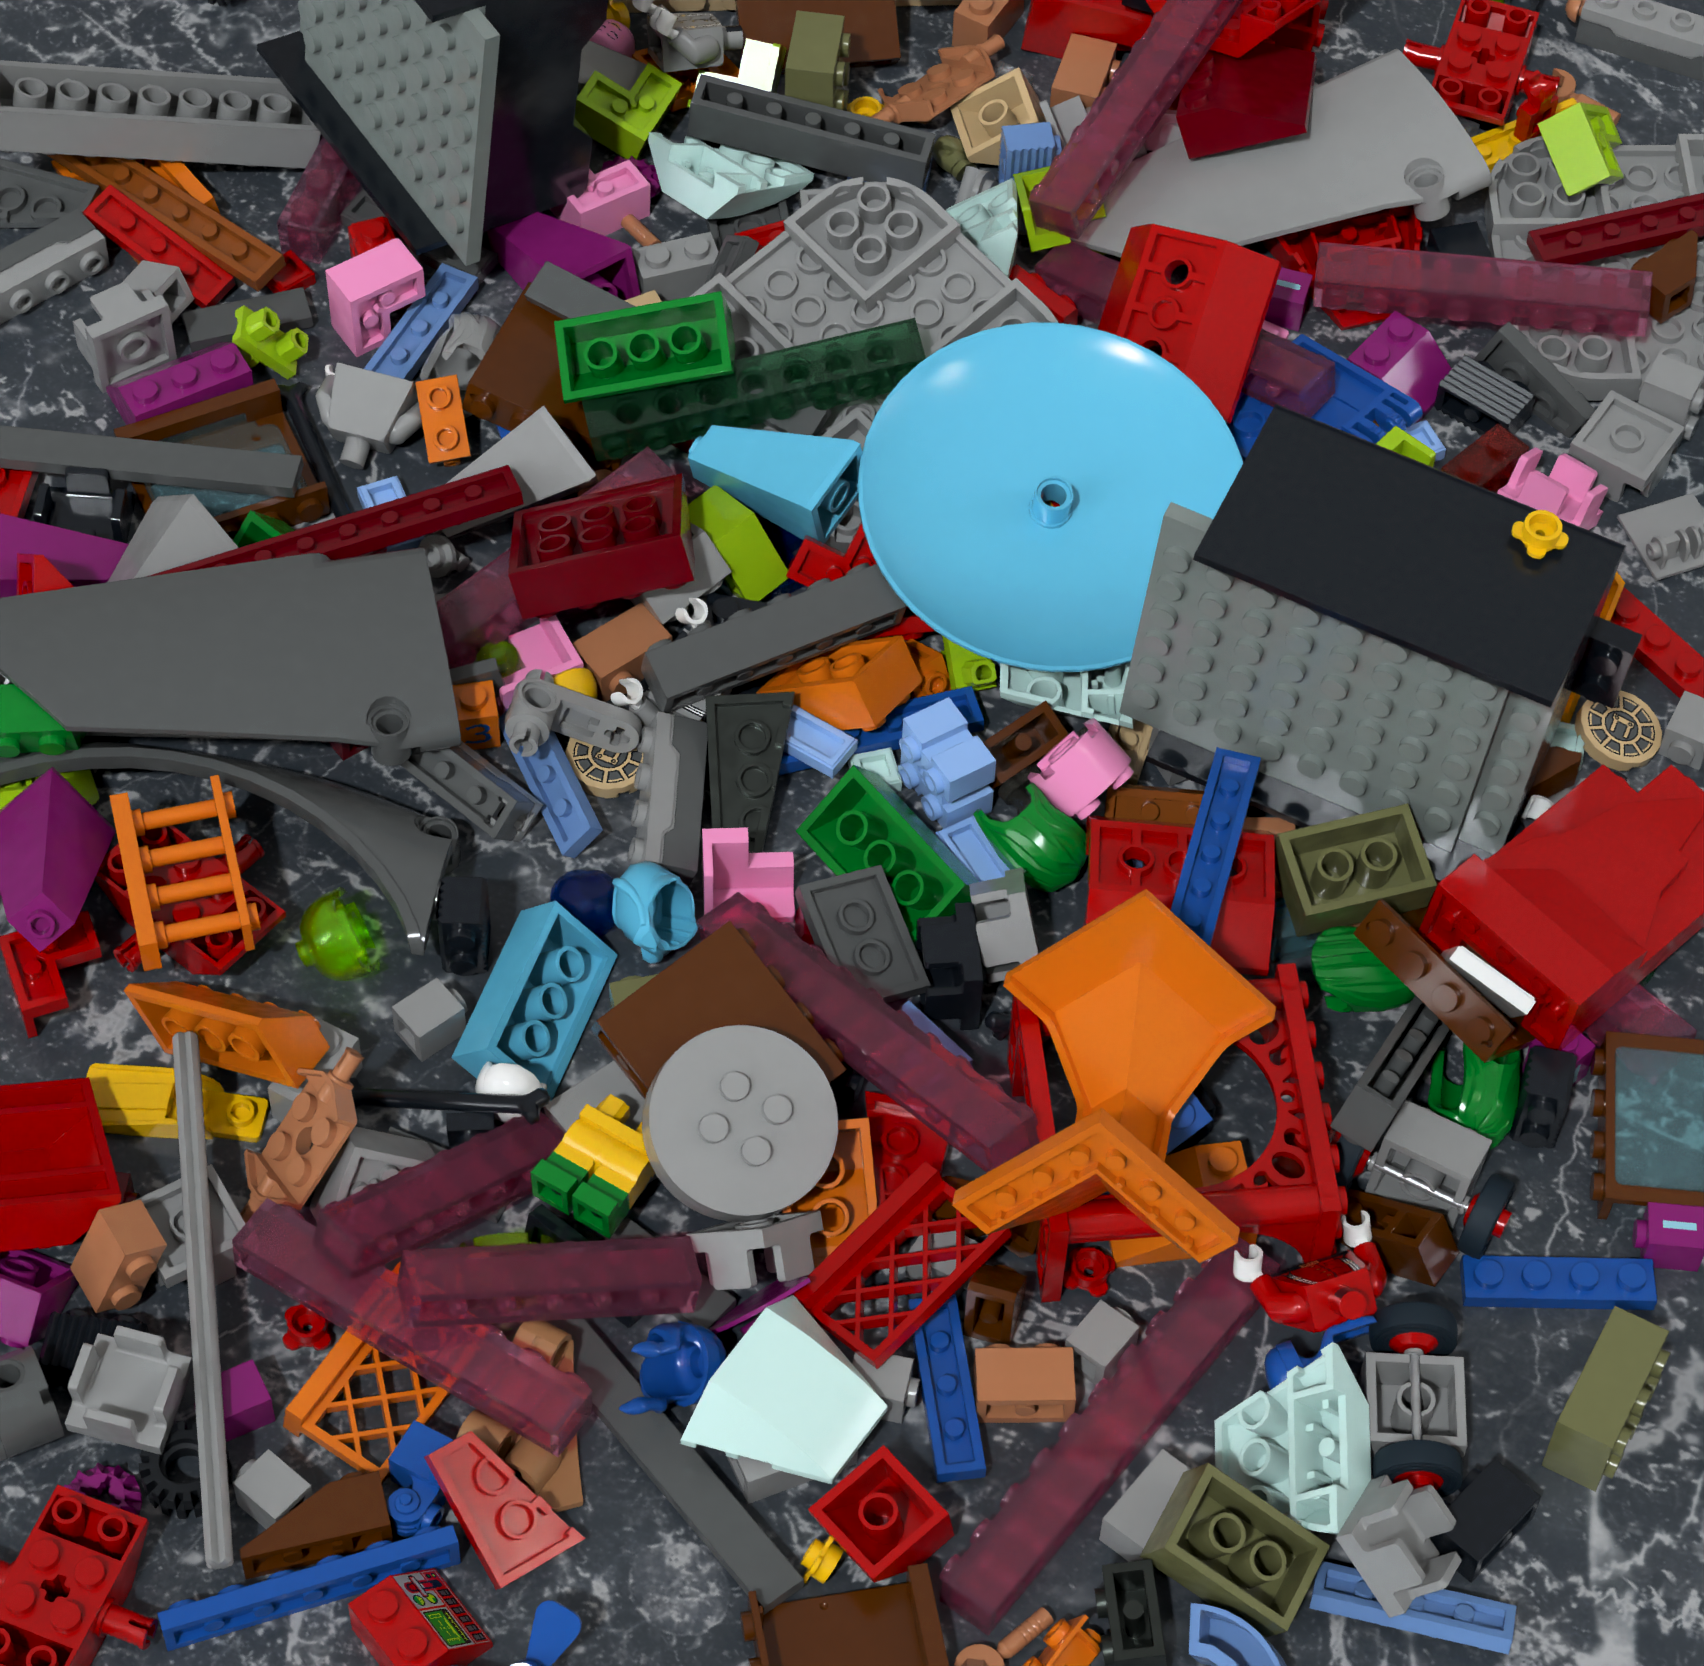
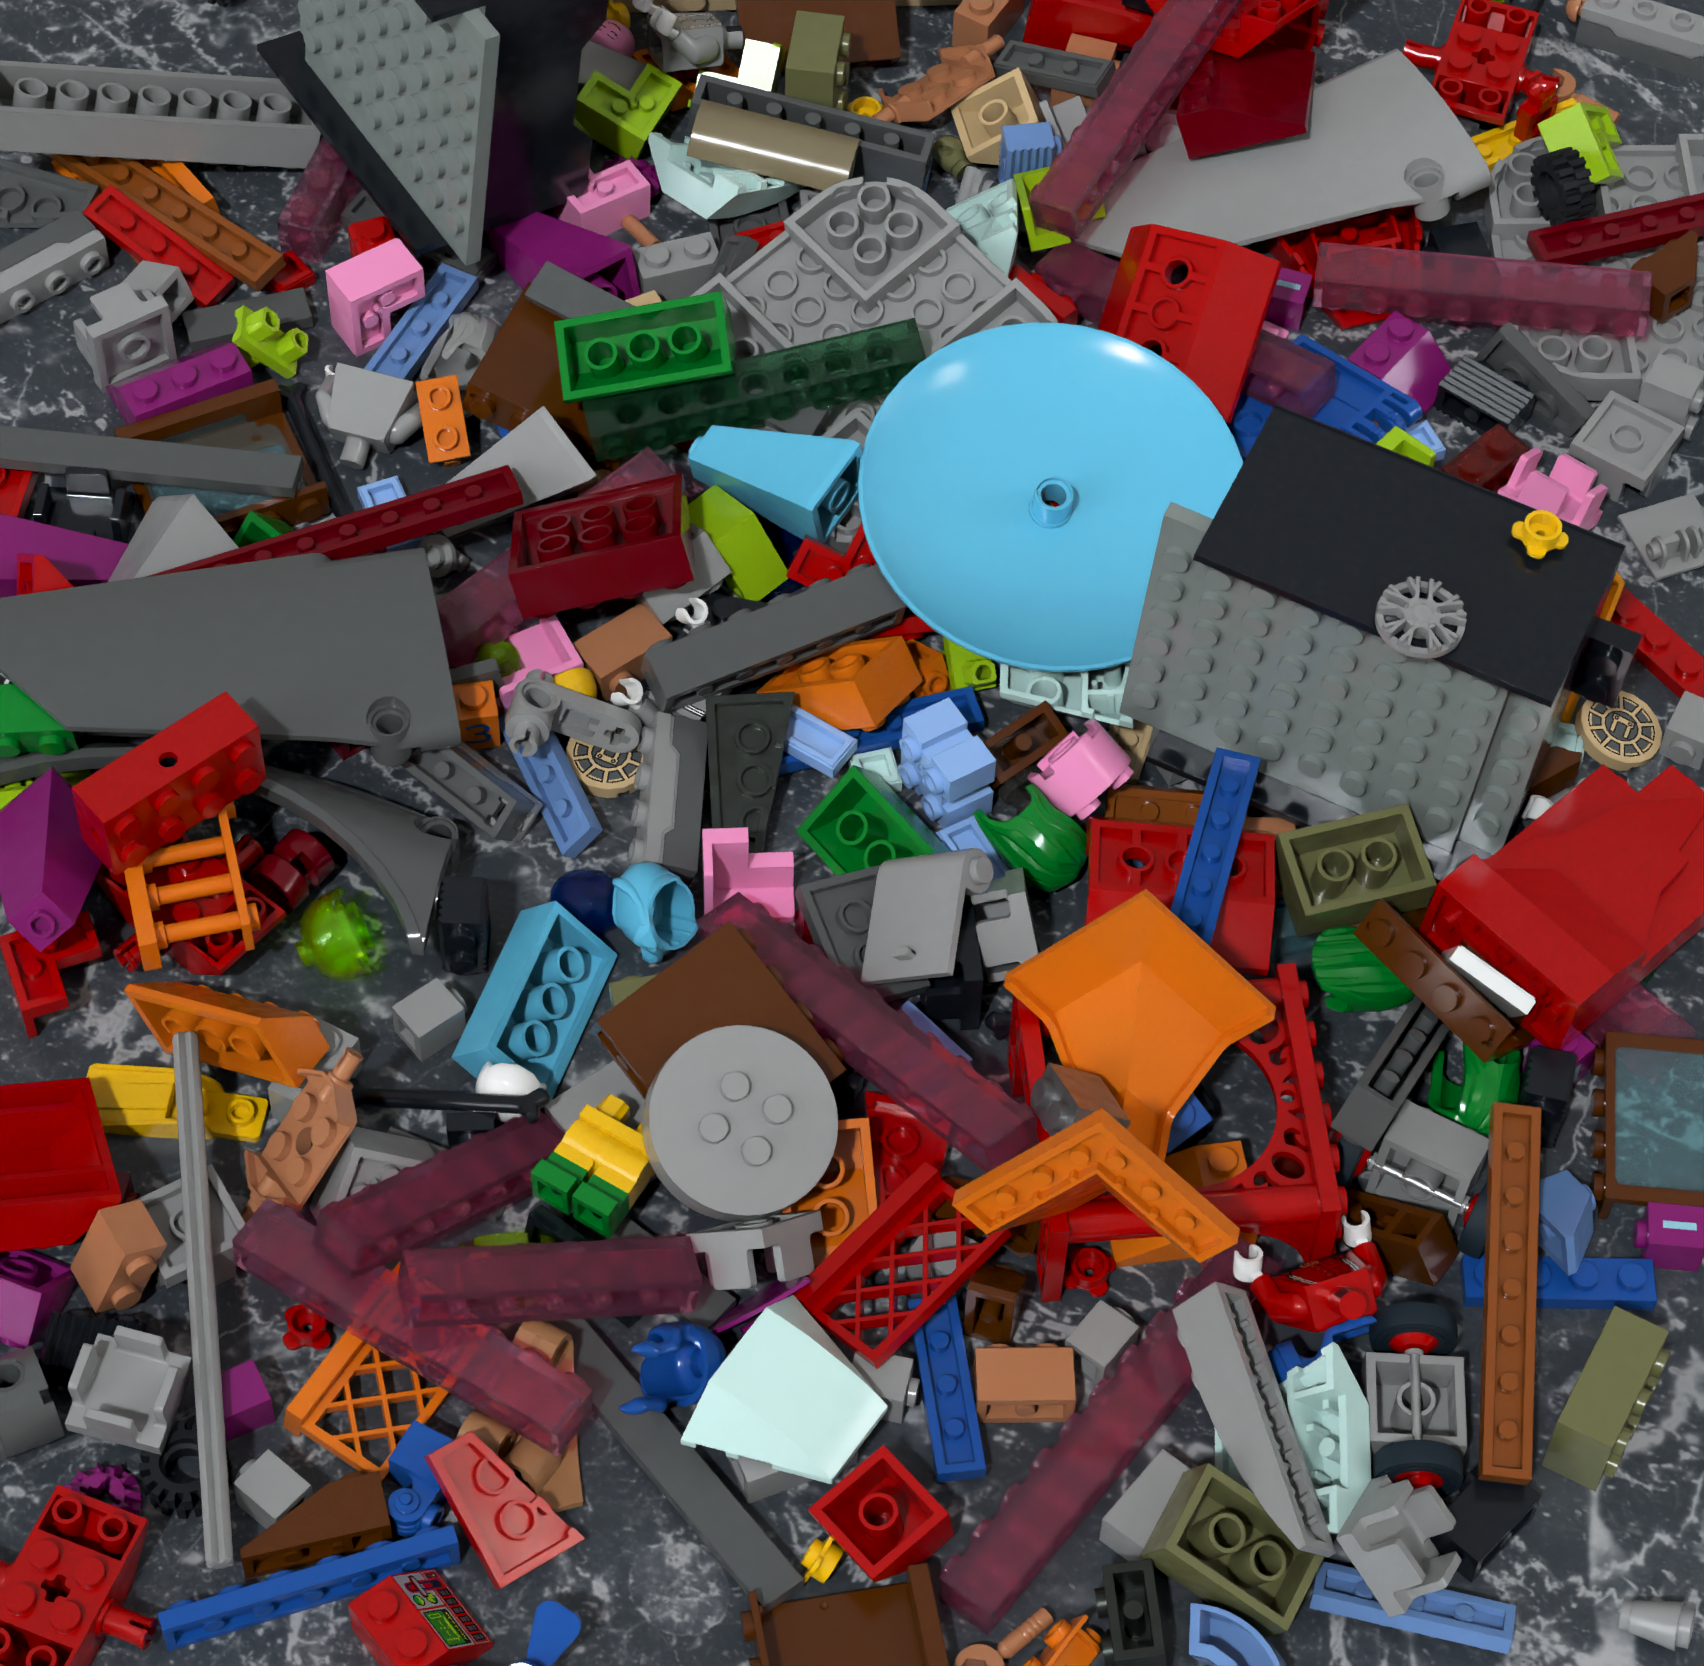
(170, 783): none -> red brick
(295, 867): none -> dark red wheel
(771, 146): none -> dark tan brick
(920, 914): none -> light grey door
(1056, 68): none -> dark grey tile
(1069, 1096): none -> flat silver brick
(1249, 1410): none -> light grey slope
(1420, 618): none -> light grey wheel
(1510, 1294): none -> dark orange plate
(1563, 186): none -> black tyre
(1565, 1219): none -> medium blue slope
(1659, 1622): none -> light grey cone

